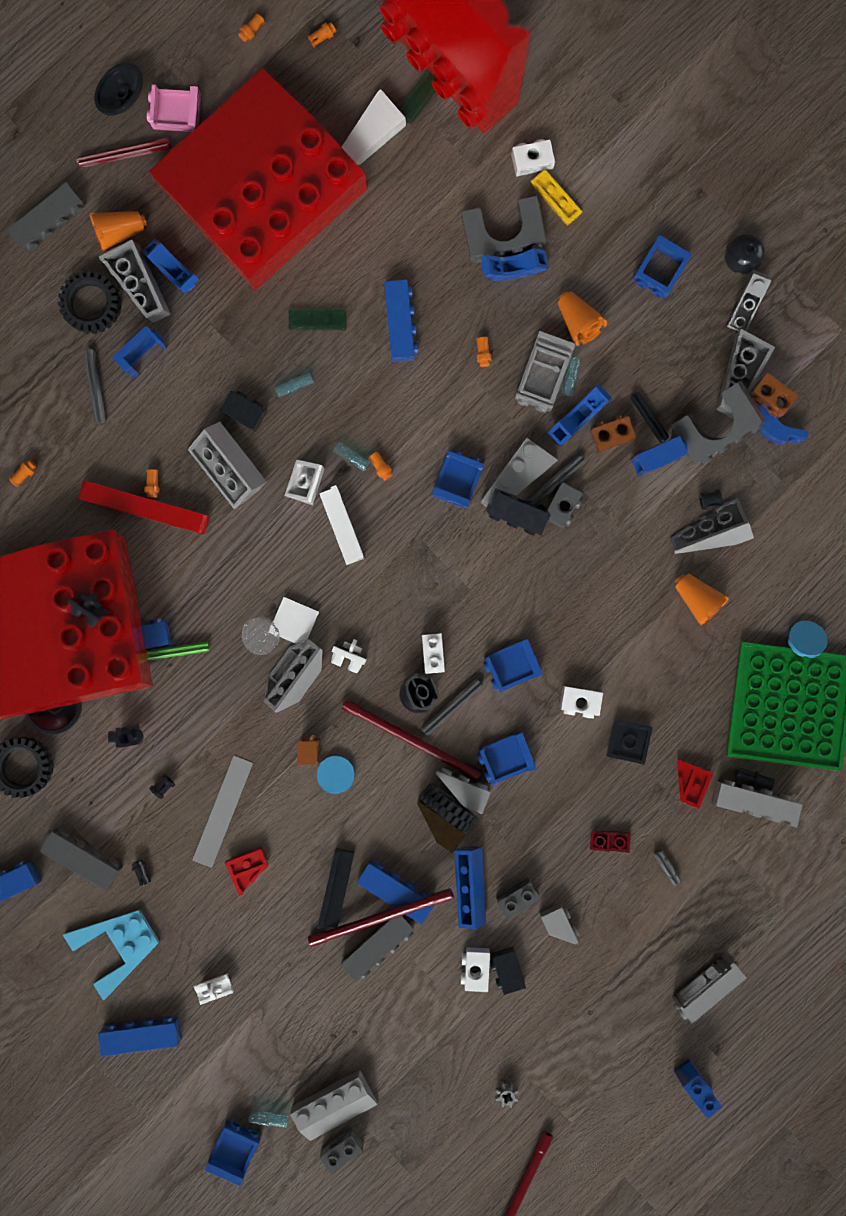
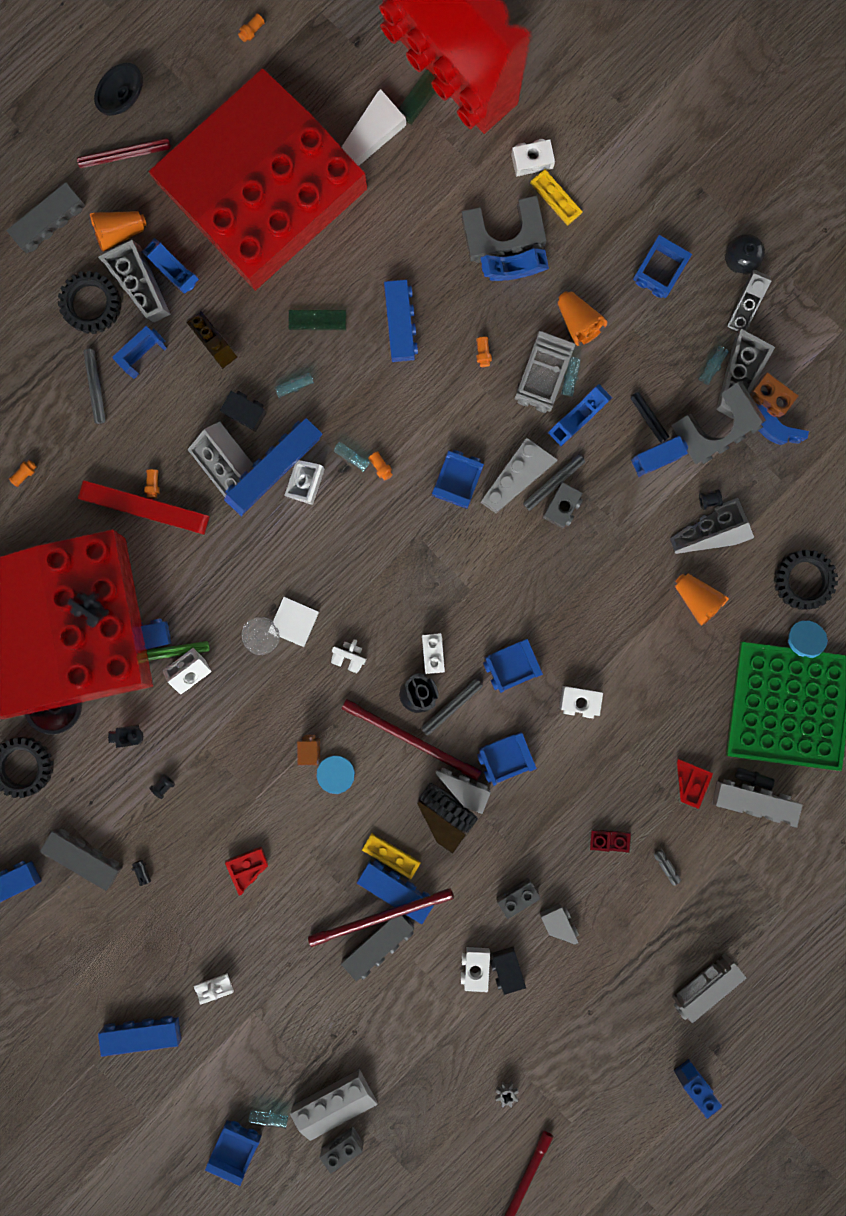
(130, 936): medium azure wing -> none
(174, 109): bright pink panel -> none
(186, 671): none -> white brick
(212, 339): none -> dark brown slope
(222, 811): light grey sticker -> none
(272, 467): none -> blue brick
(293, 675): light grey wedge -> none
(326, 31): orange animal -> none
(336, 888): black fence -> none
(341, 525): white fence -> none
(391, 856): none -> yellow tile
(470, 887): blue brick -> none
(518, 512): black wedge -> none
(614, 438): dark orange brick -> none
(629, 741): black plate -> none
(713, 365): none -> clear light blue pin
(825, 569): none -> black tyre

